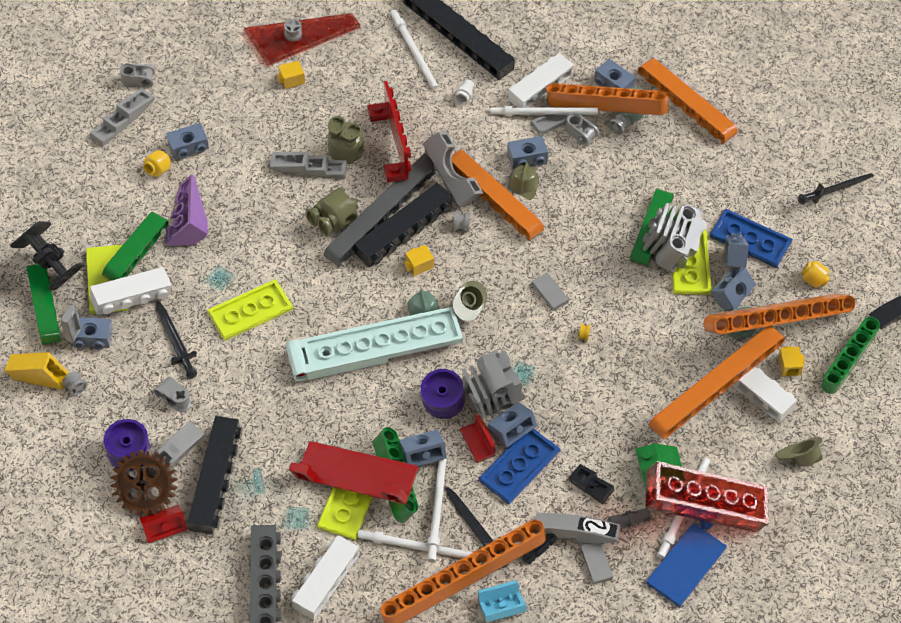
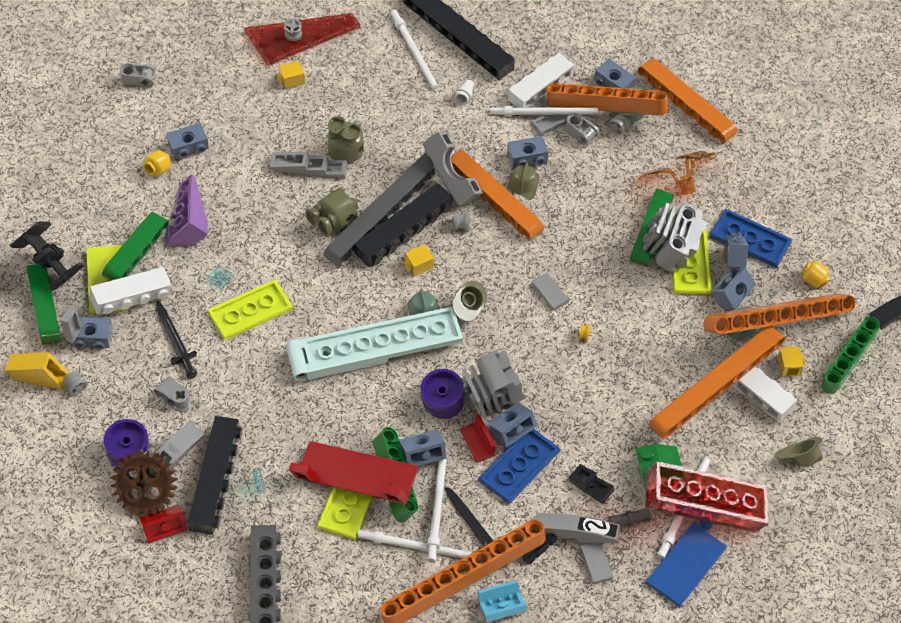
(124, 115): light grey slope -> none
(297, 517): clear light blue tile -> none
(325, 577): white brick -> none
(385, 111): red bracket -> none
(524, 372): clear light blue tile -> none
(687, 181): none -> clear orange plant
(821, 191): black sword -> none

